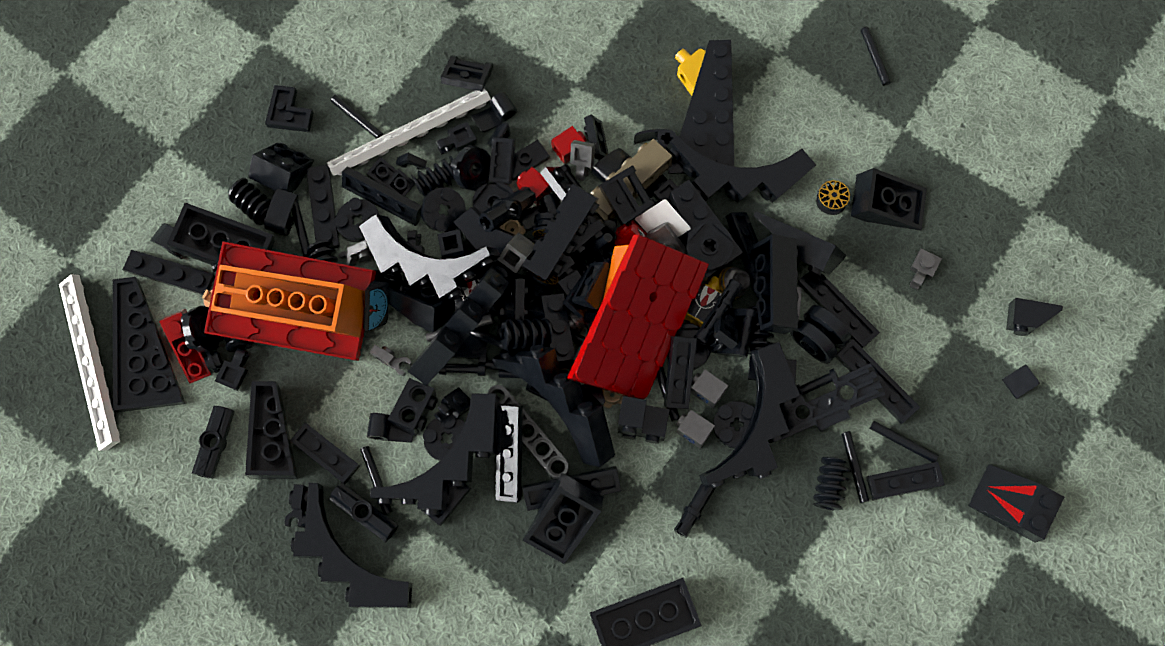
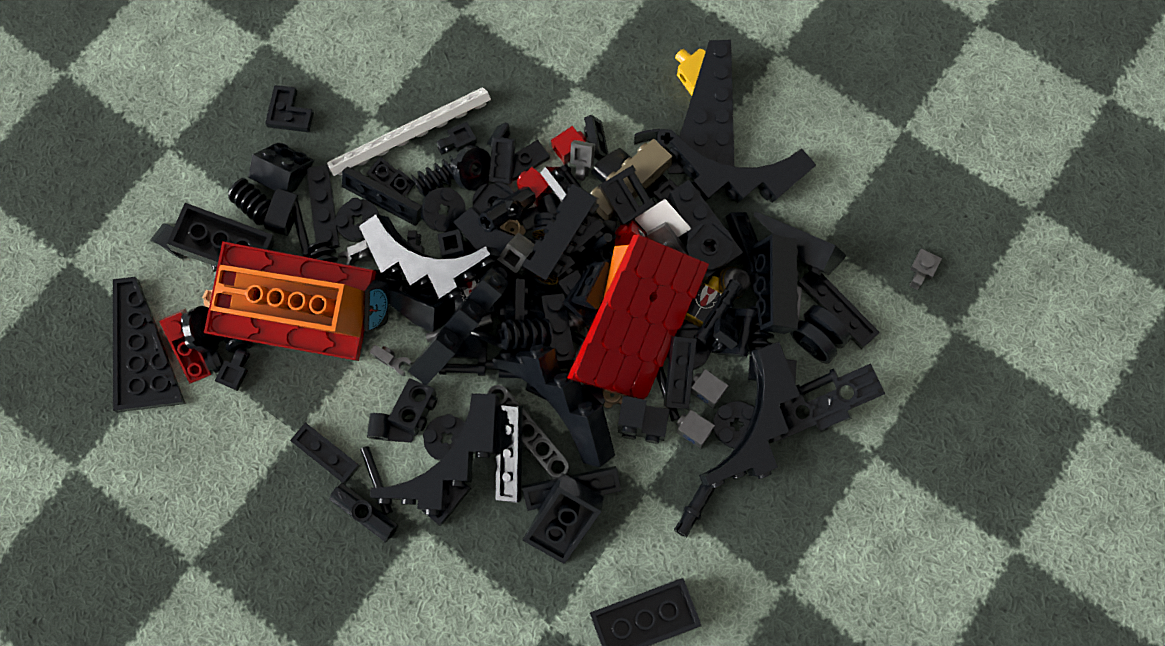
(89, 363): white plate -> none
(168, 272): black plate -> none
(209, 457): black piece -> none
(268, 435): black wedge -> none
(297, 503): black plate -> none
(337, 567): black arch -> none
(356, 116): black bar -> none
(411, 159): black tile -> none
(453, 403): black plate -> none
(466, 74): black plate -> none
(499, 111): black panel -> none
(831, 483): black piece -> none
(833, 198): black wheel -> none
(855, 467): black bar -> none
(876, 58): black bar -> none
(888, 200): black slope -> none
(895, 399): black plate -> none
(903, 441): black bar -> none
(905, 481): black plate -> none
(1016, 503): black slope -> none
(1021, 381): black slope -> none
(1028, 315): black slope -> none

